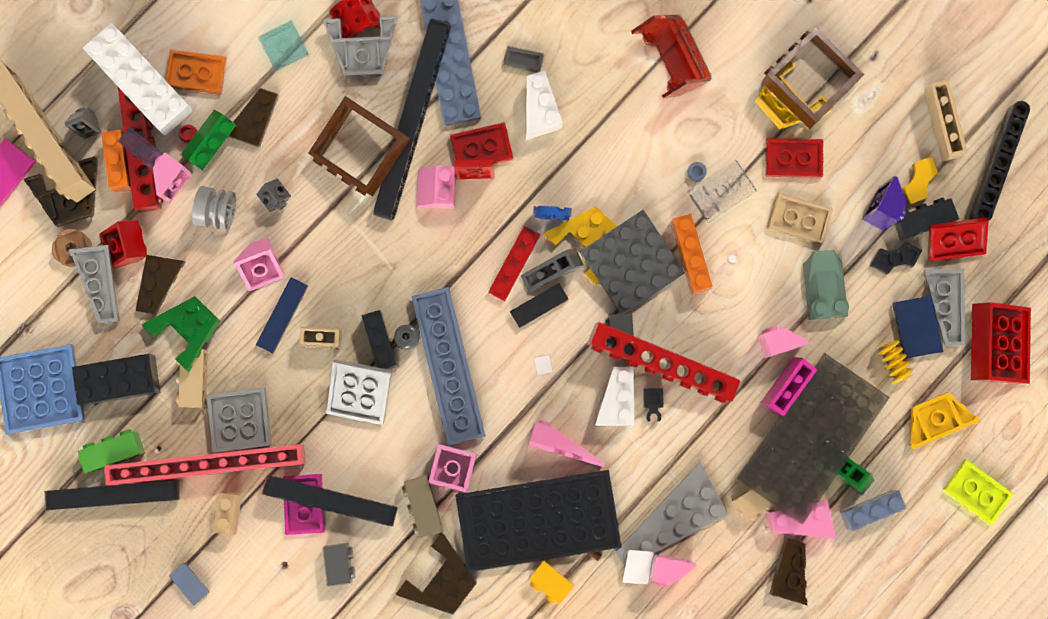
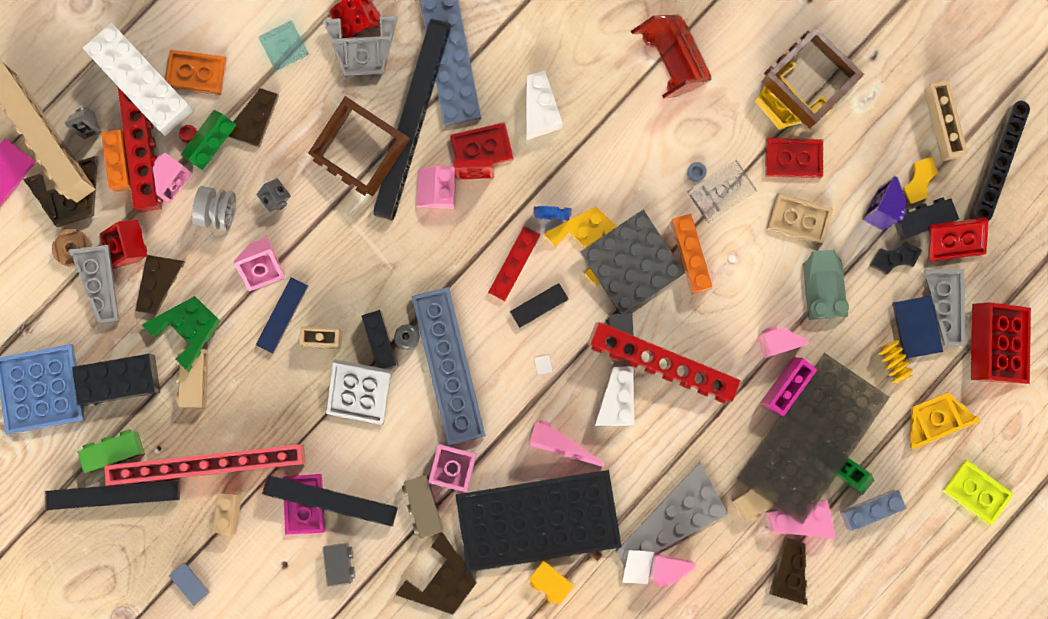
(140, 147): clear purple brick -> none
(239, 420): light grey plate -> none
(523, 59): dark grey tile -> none
(552, 269): dark grey slope -> none
(653, 400): black plate -> none

